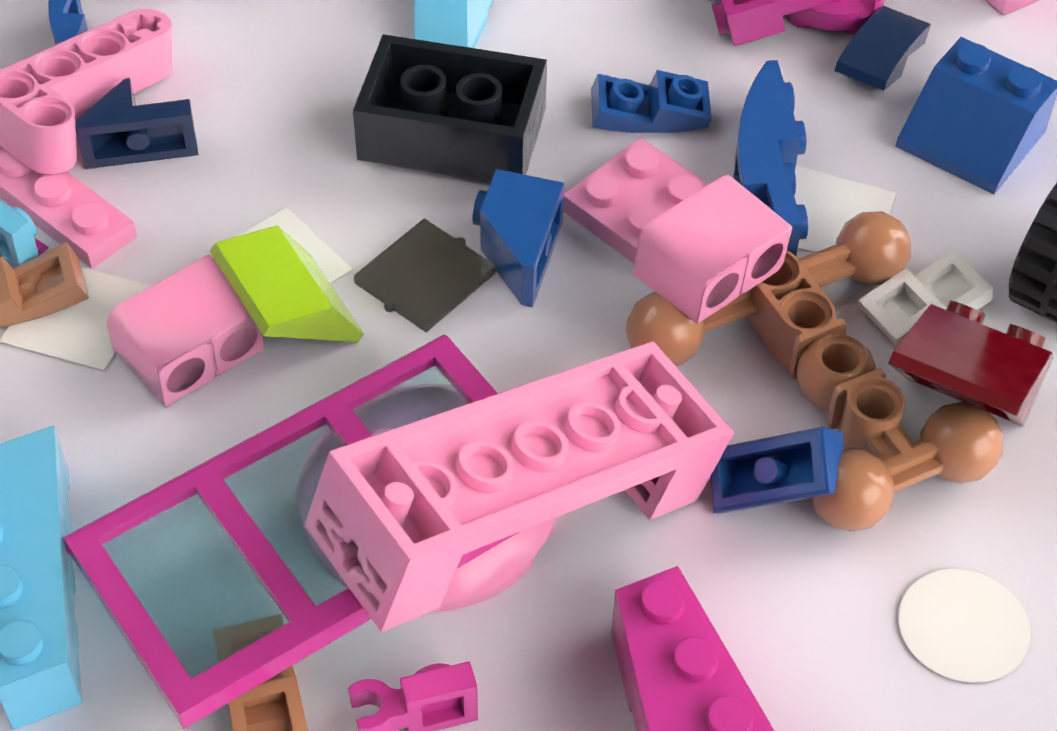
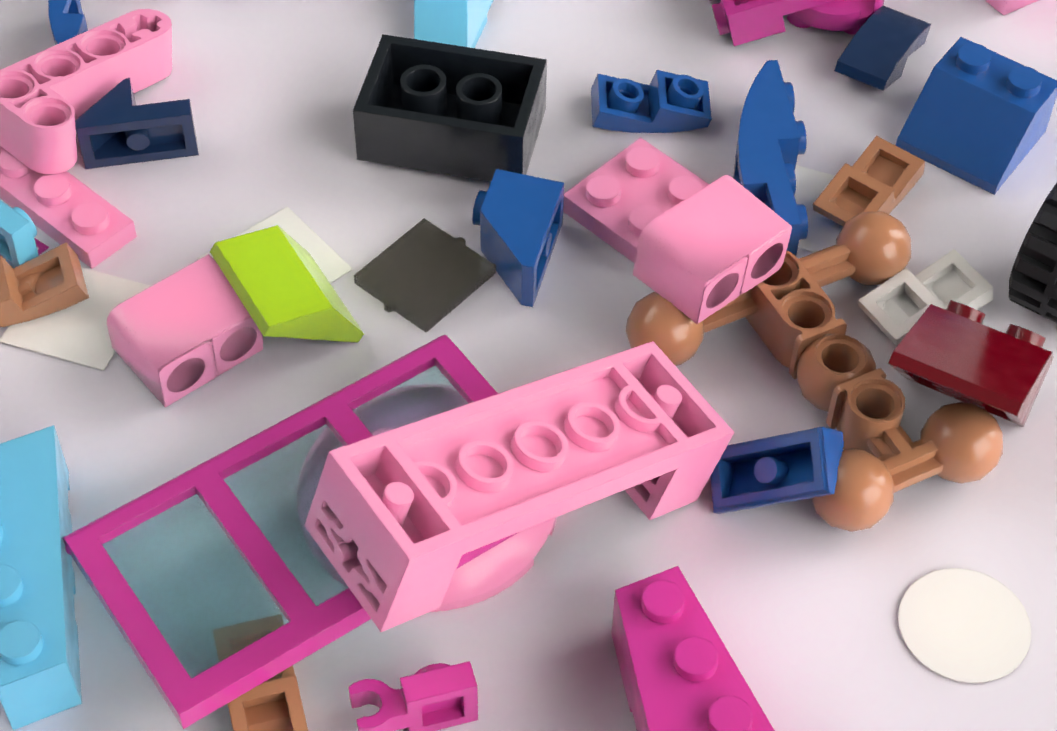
(872, 184): none -> nougat slope

